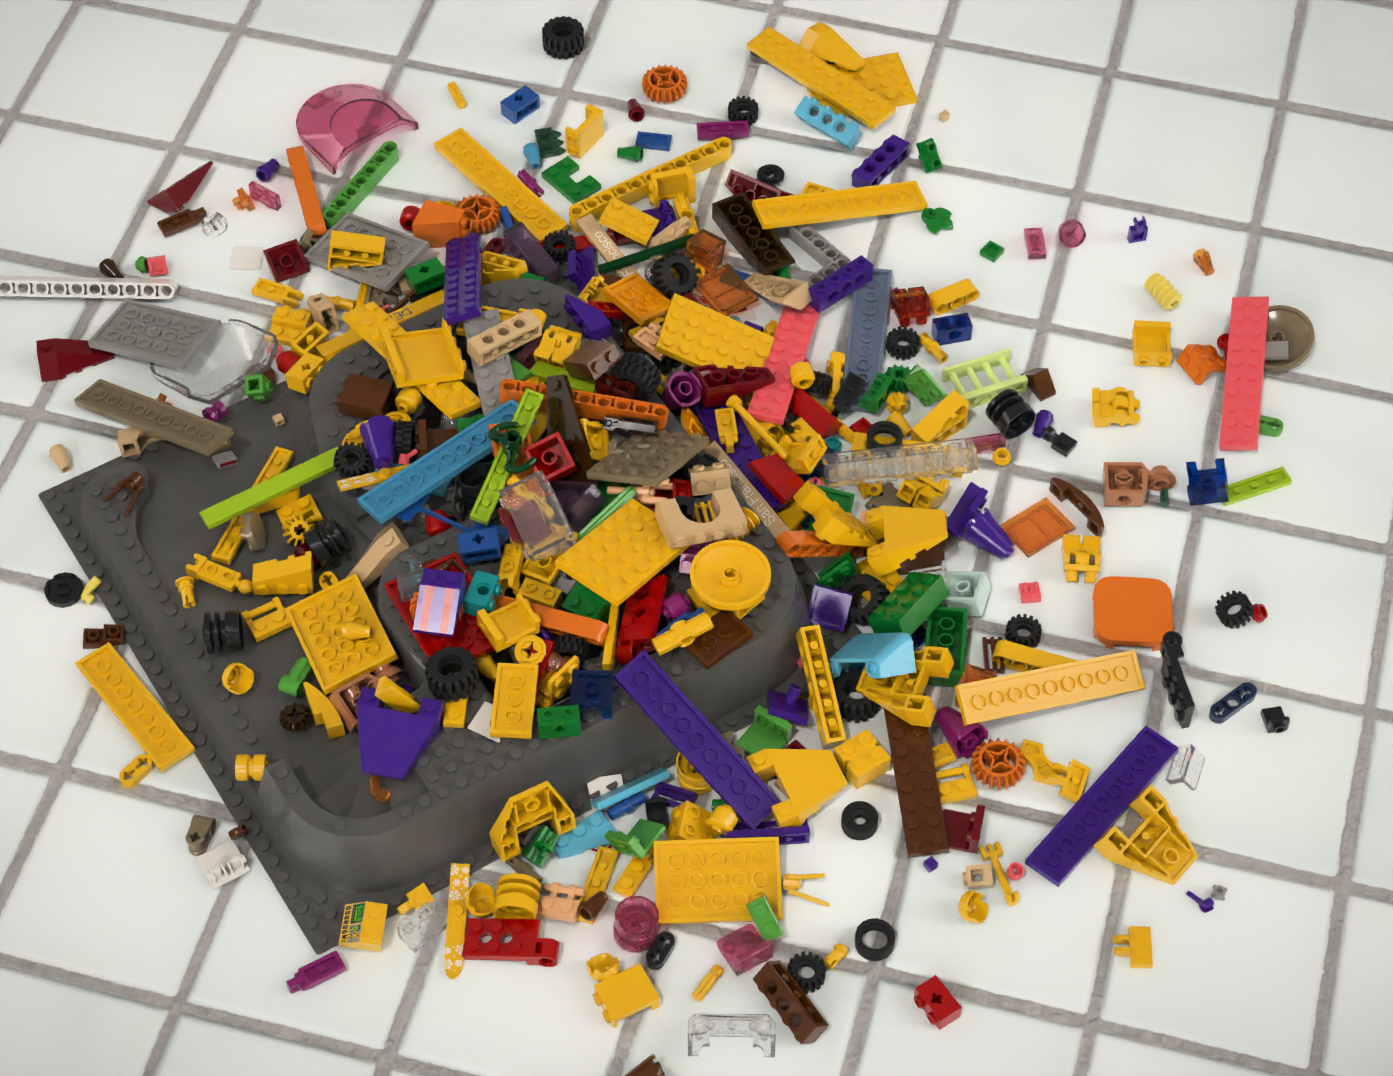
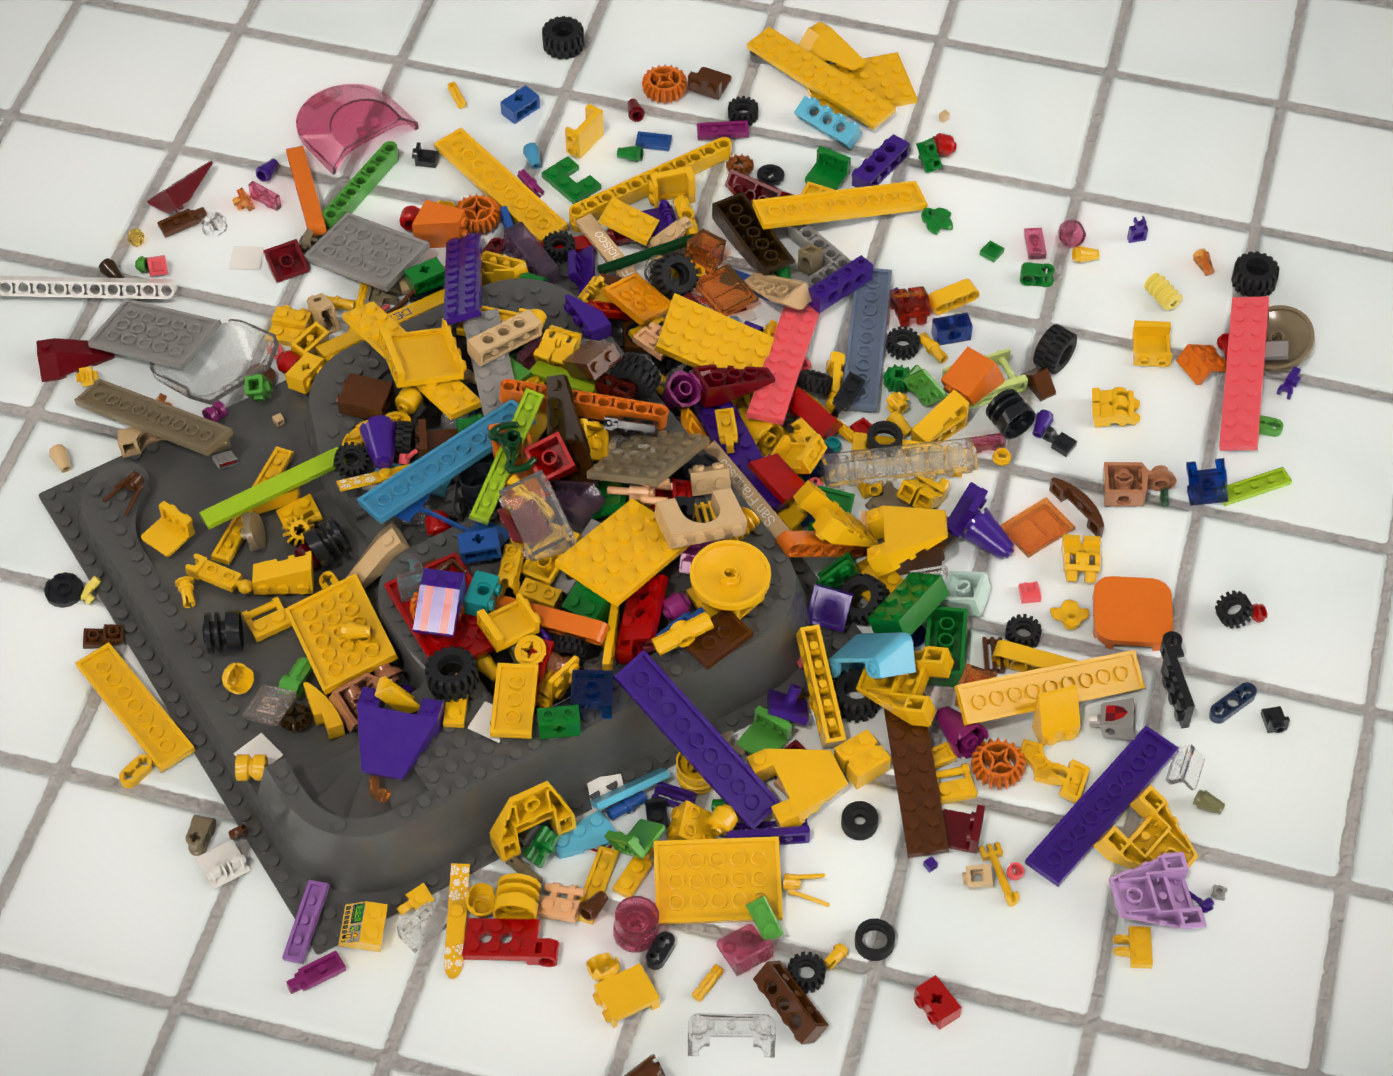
(86, 376): none -> yellow gear
(135, 237): none -> clear yellow plate
(170, 530): none -> yellow bracket
(260, 745): none -> white sticker
(269, 705): none -> clear tile
(277, 292): yellow hinge -> none
(305, 922): none -> medium lavender tile
(354, 249): yellow wedge -> none
(424, 157): none -> black bracket
(548, 142): clear green plate -> none
(626, 495): bright green axle -> none
(708, 82): none -> reddish brown bracket
(735, 402): yellow piece -> none
(745, 160): none -> dark orange gear
(802, 375): yellow head -> none
(810, 259): none -> dark tan brick
(830, 168): none -> green bracket
(877, 393): green hinge -> none
(945, 144): none -> red head
(972, 376): none -> orange slope
(972, 908): yellow hair -> none
(1035, 273): none -> green piece
(1055, 348): none -> black tyre
(1057, 716): none -> yellow slope
(1070, 614): none -> yellow plate
(1084, 254): none -> yellow cone
(1116, 719): none -> light grey torso
(1157, 893): none -> lavender wedge
(1208, 802): none -> olive cone
(1255, 274): none -> black tyre
(1291, 381): none -> dark purple plate

